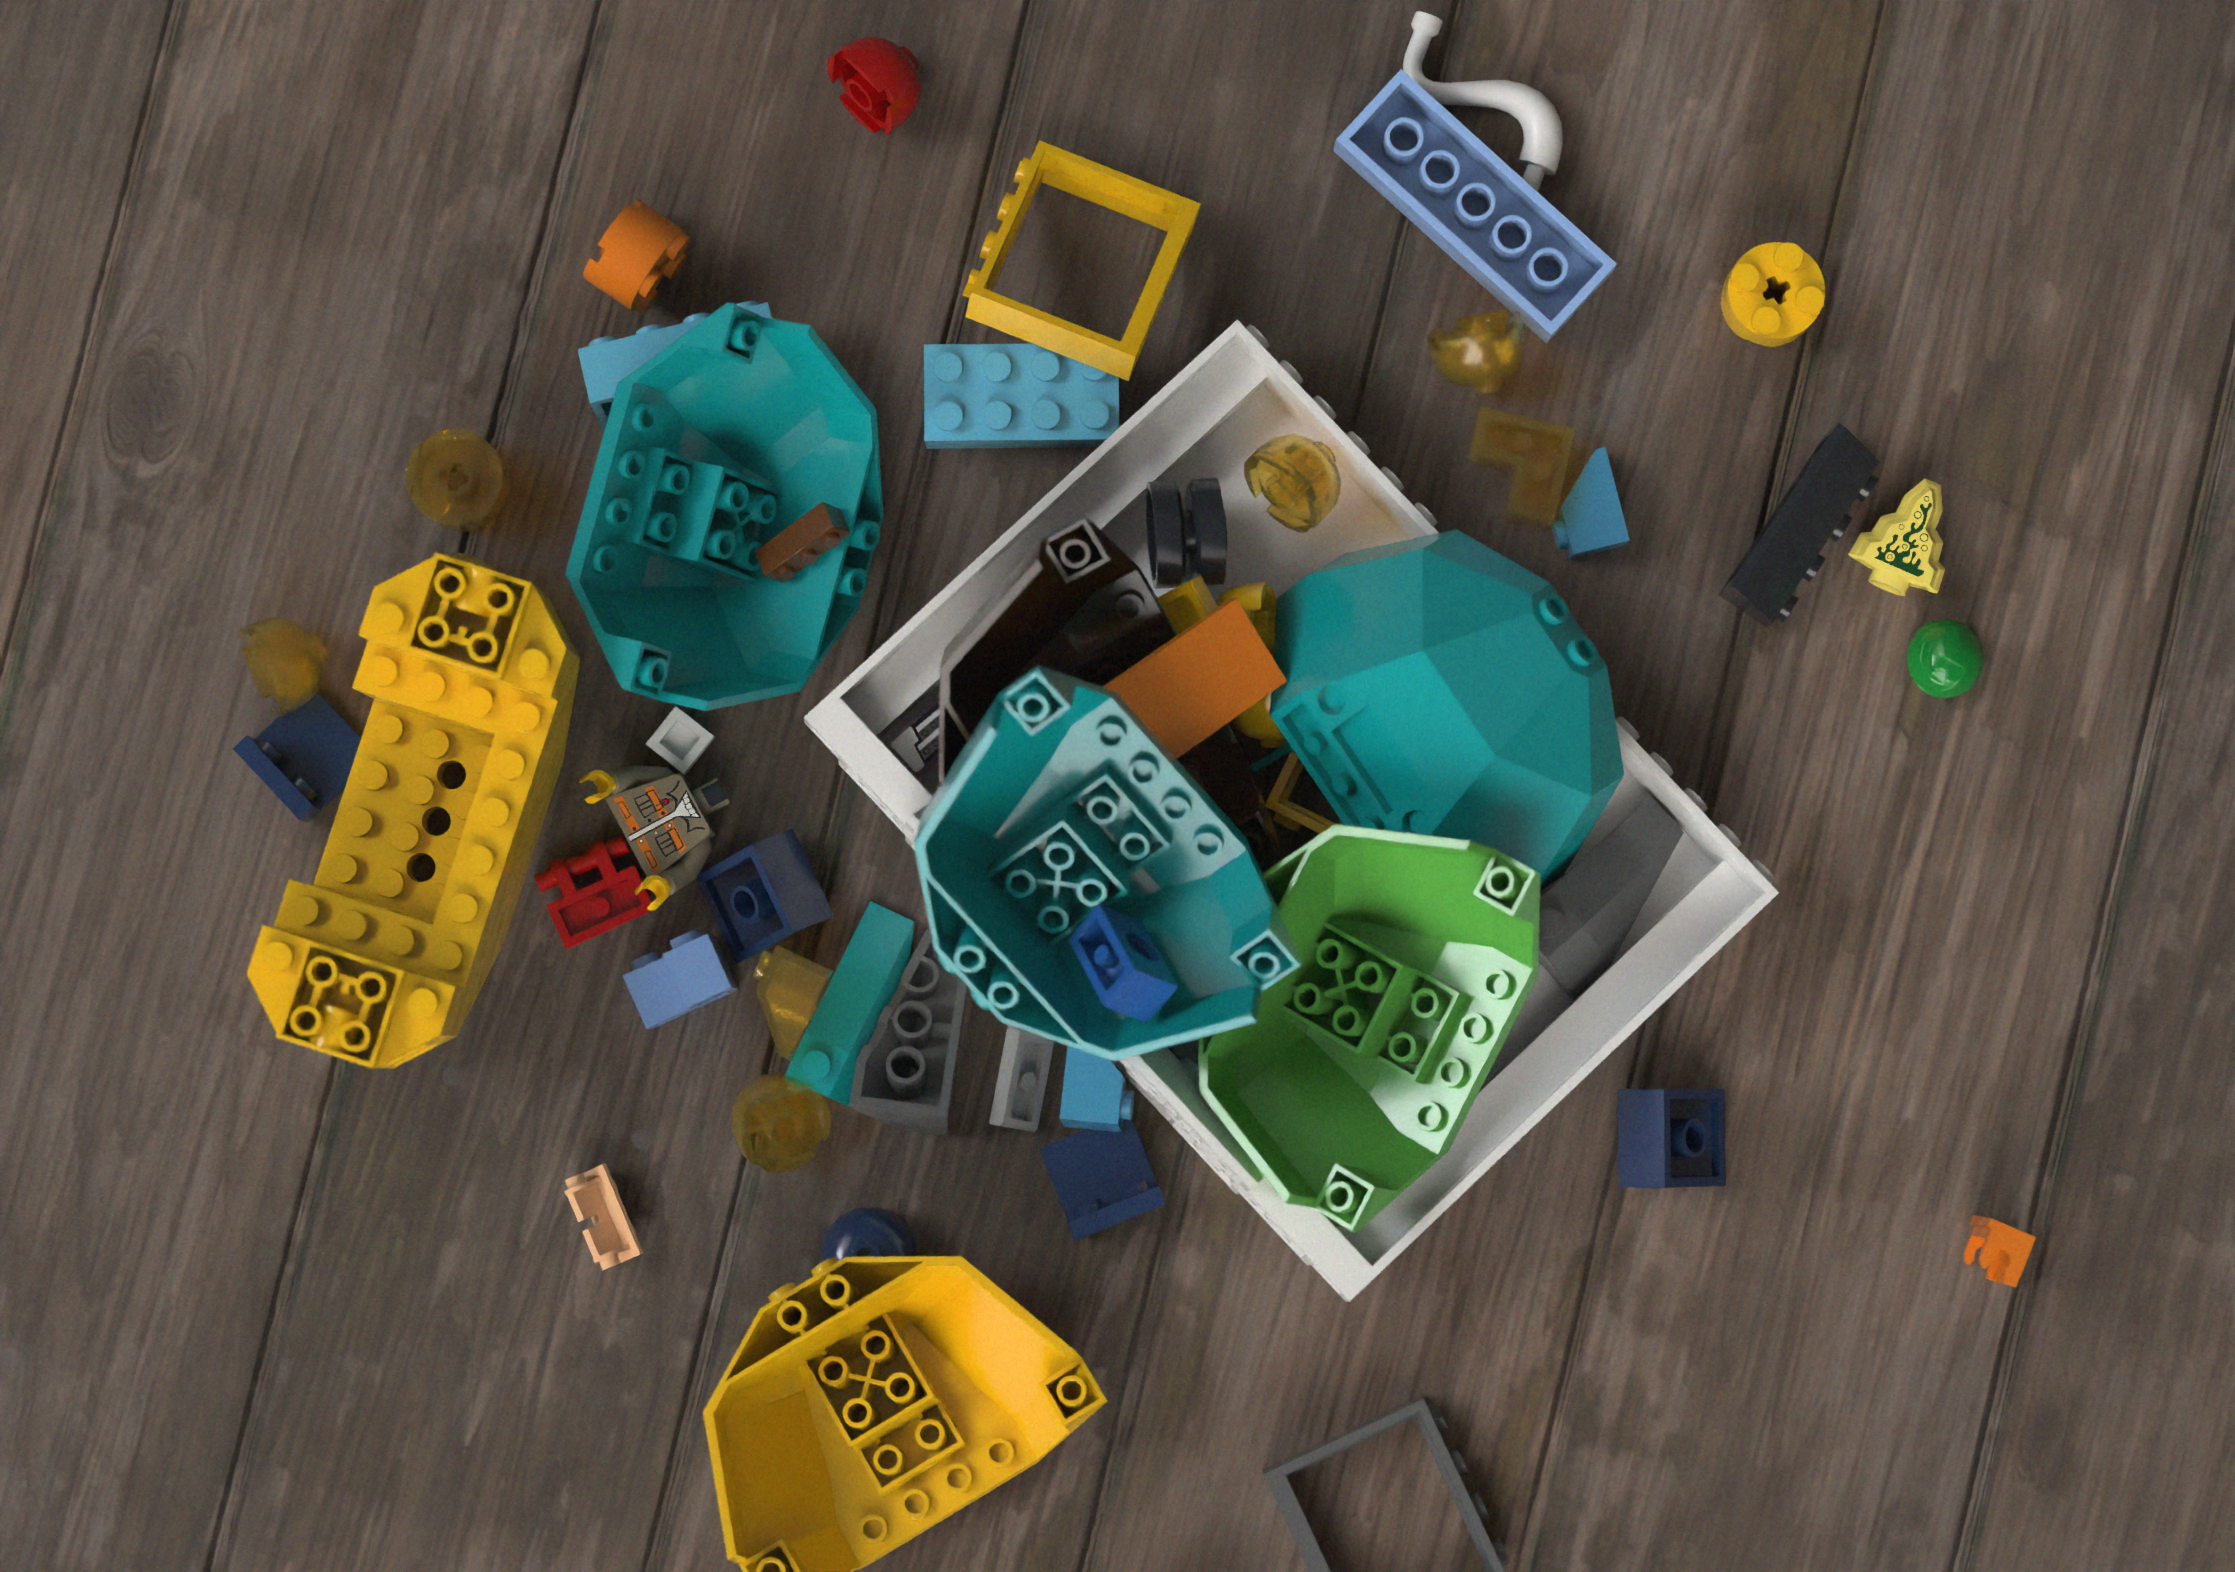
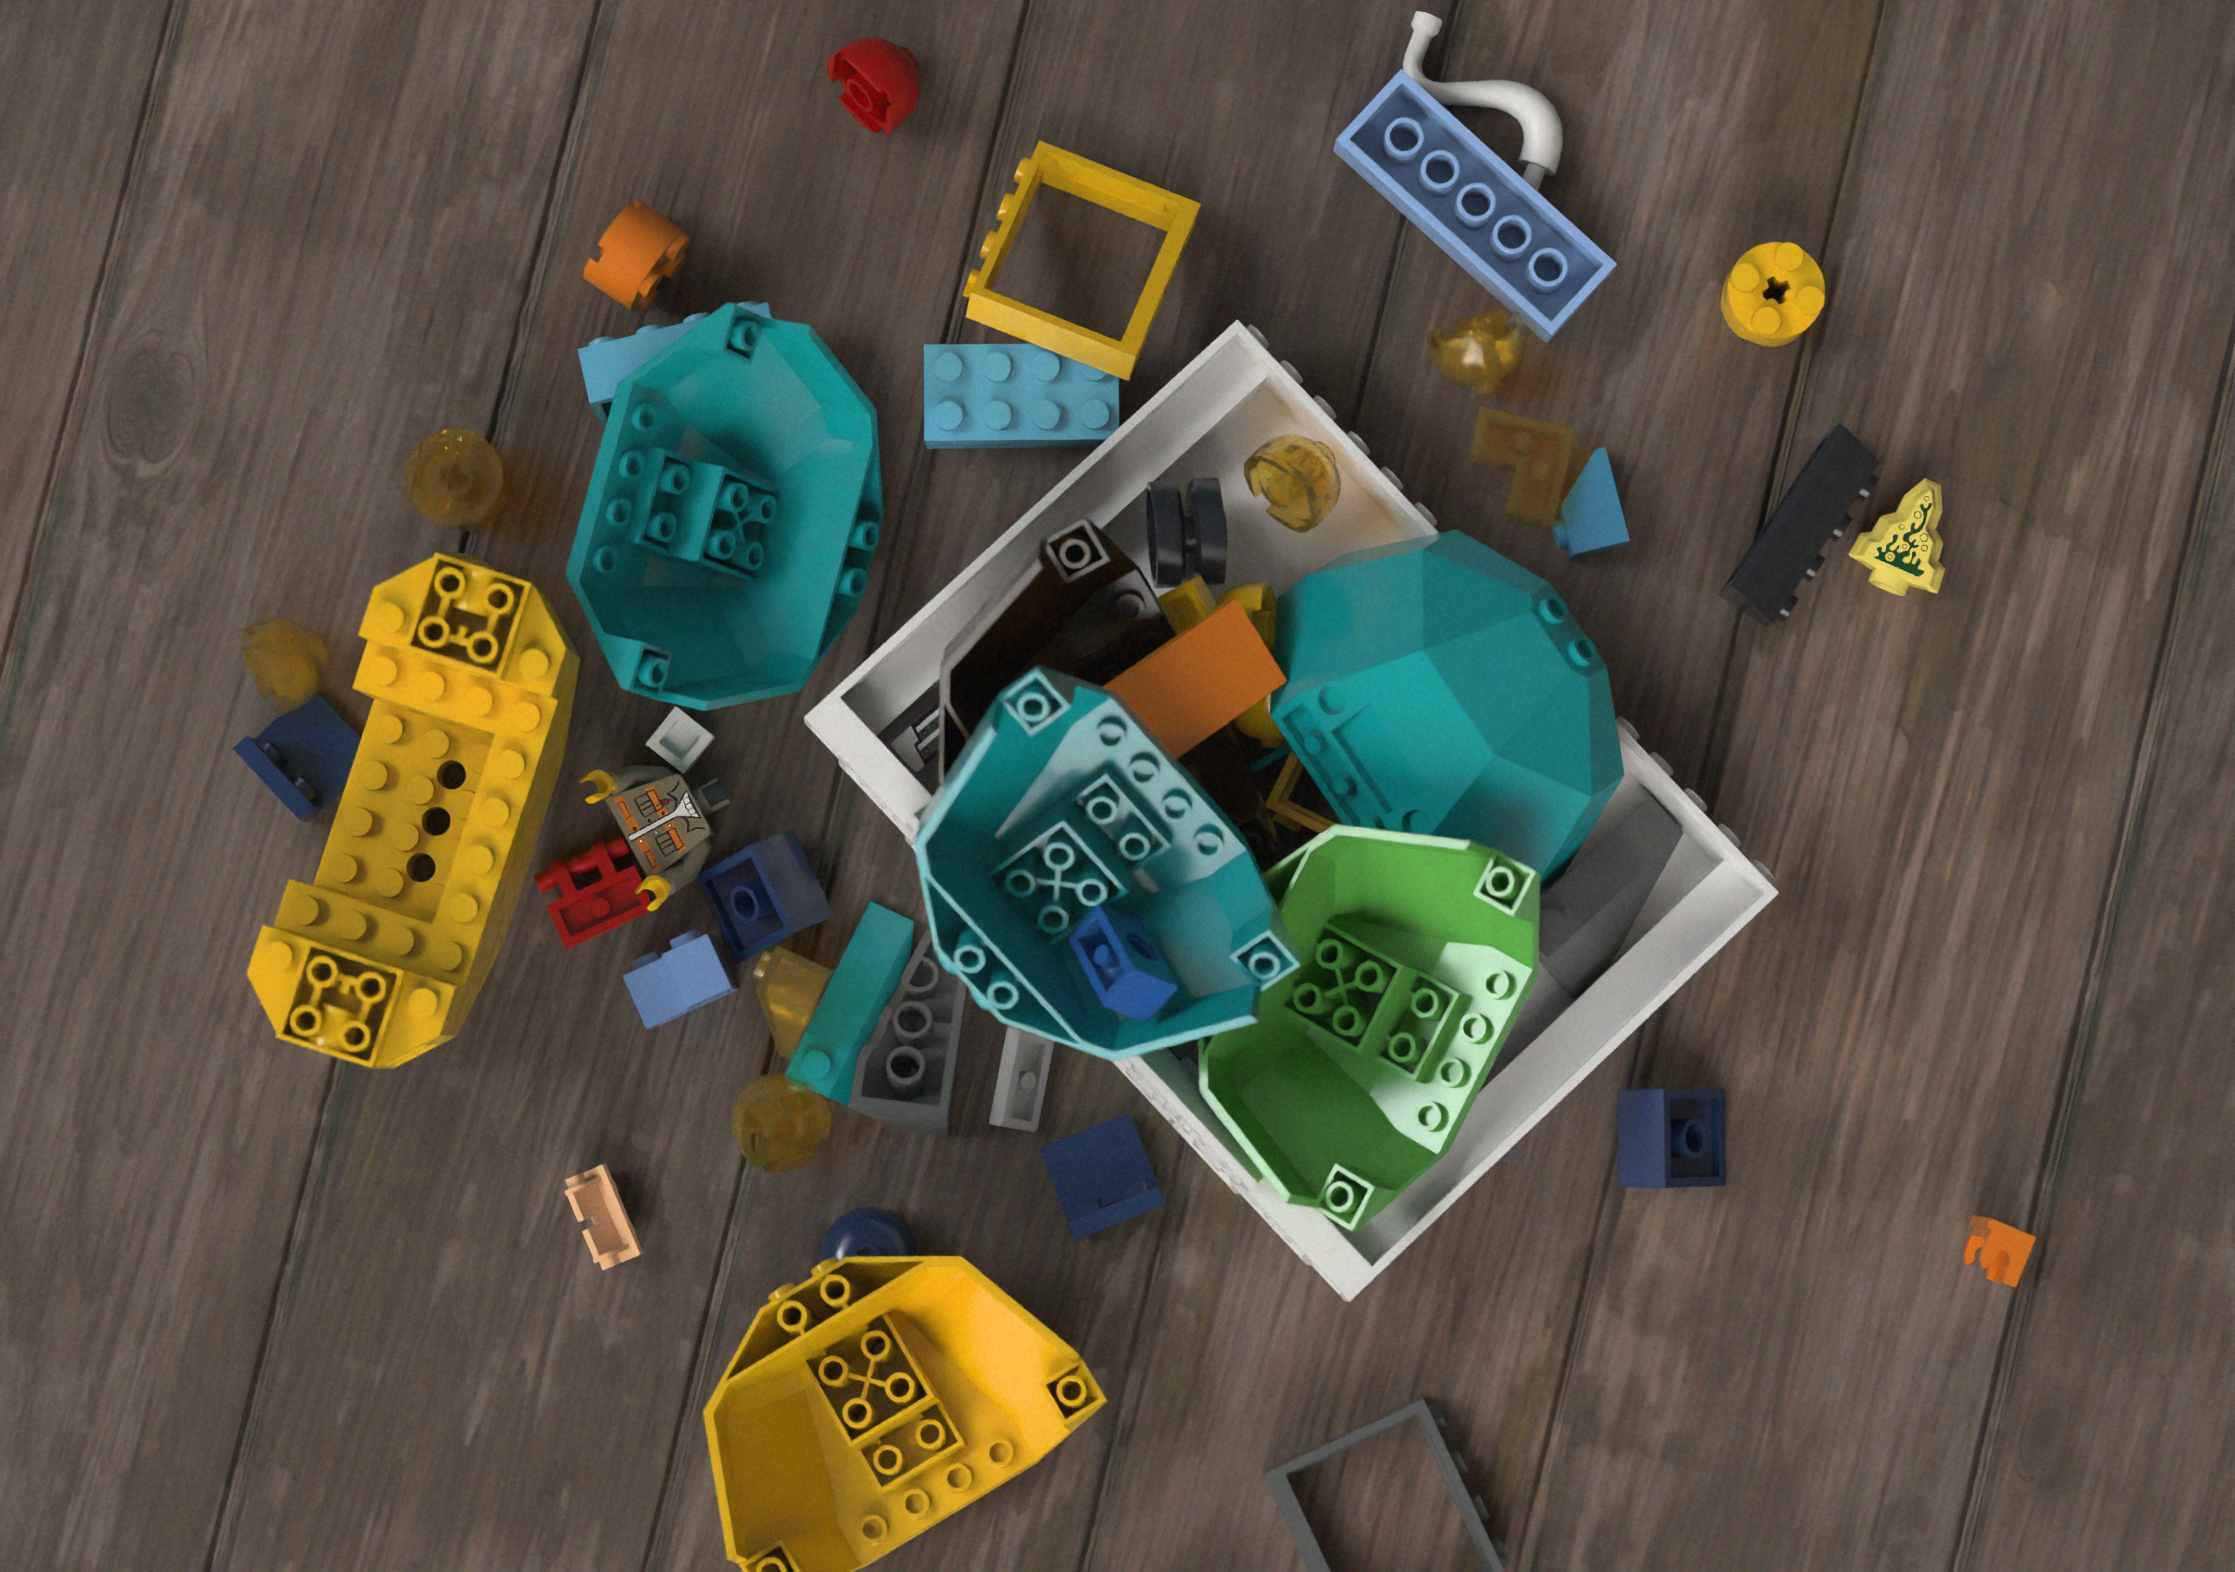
(802, 542): reddish brown piece -> none
(1094, 1093): dark azure slope -> none
(1945, 658): green piece -> none

